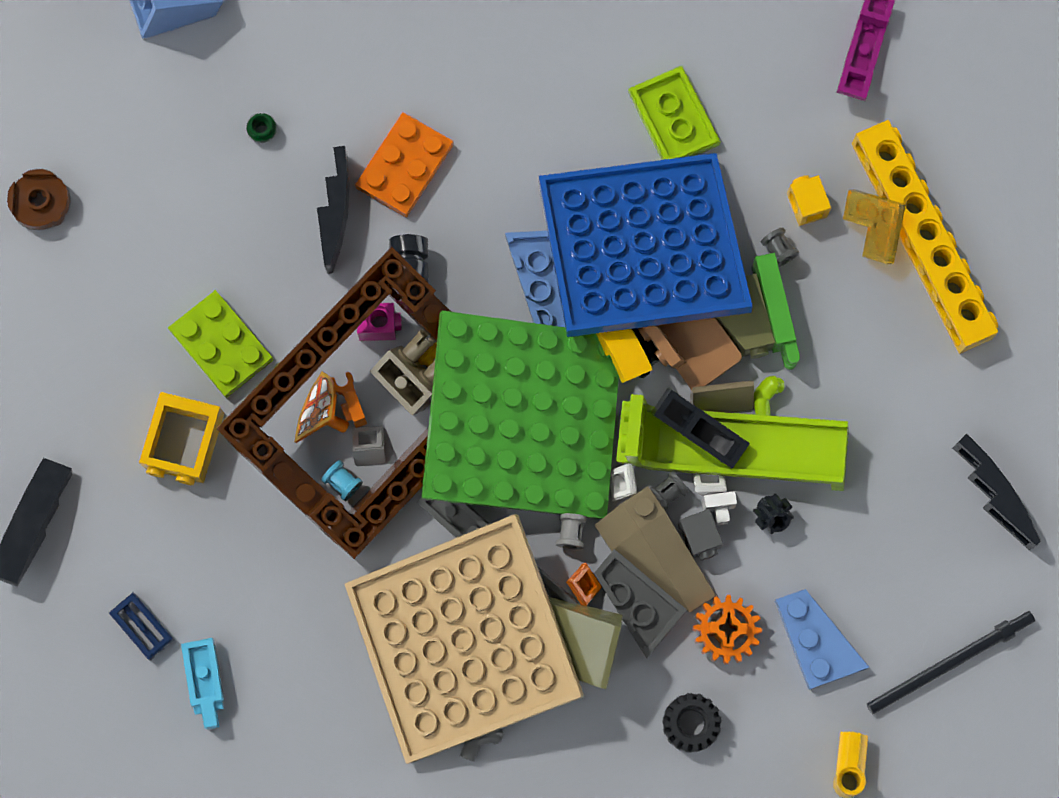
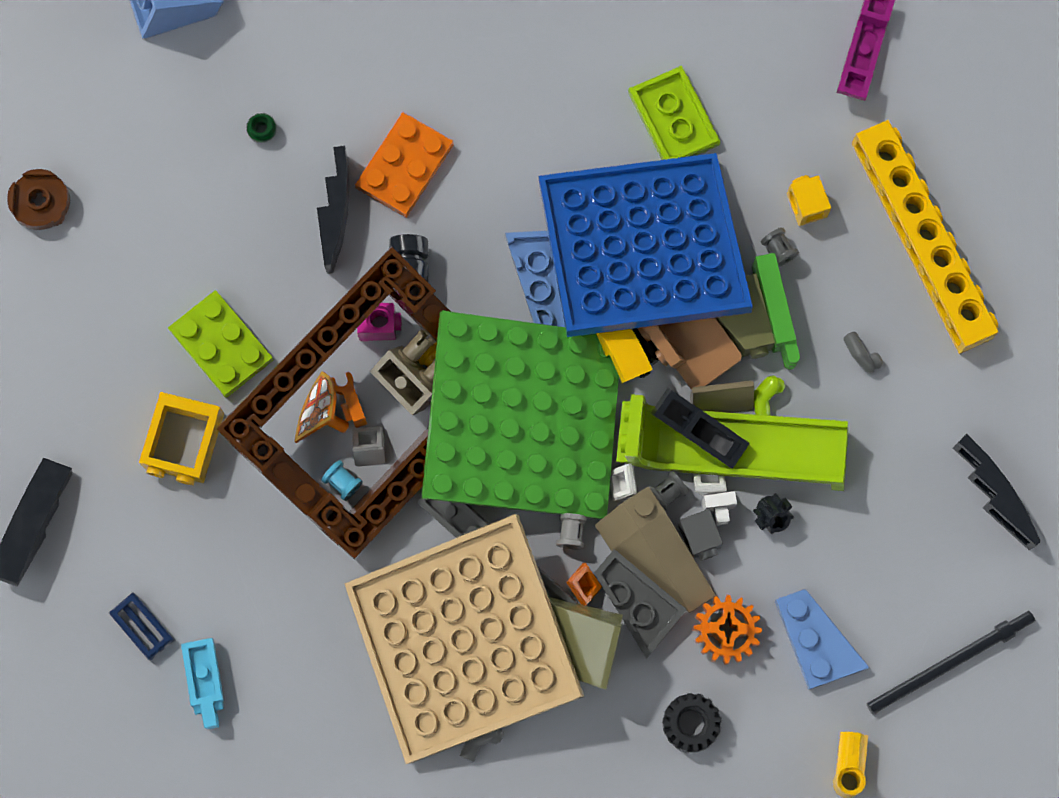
(860, 354): none -> dark grey arm
(883, 222): clear yellow plate -> none

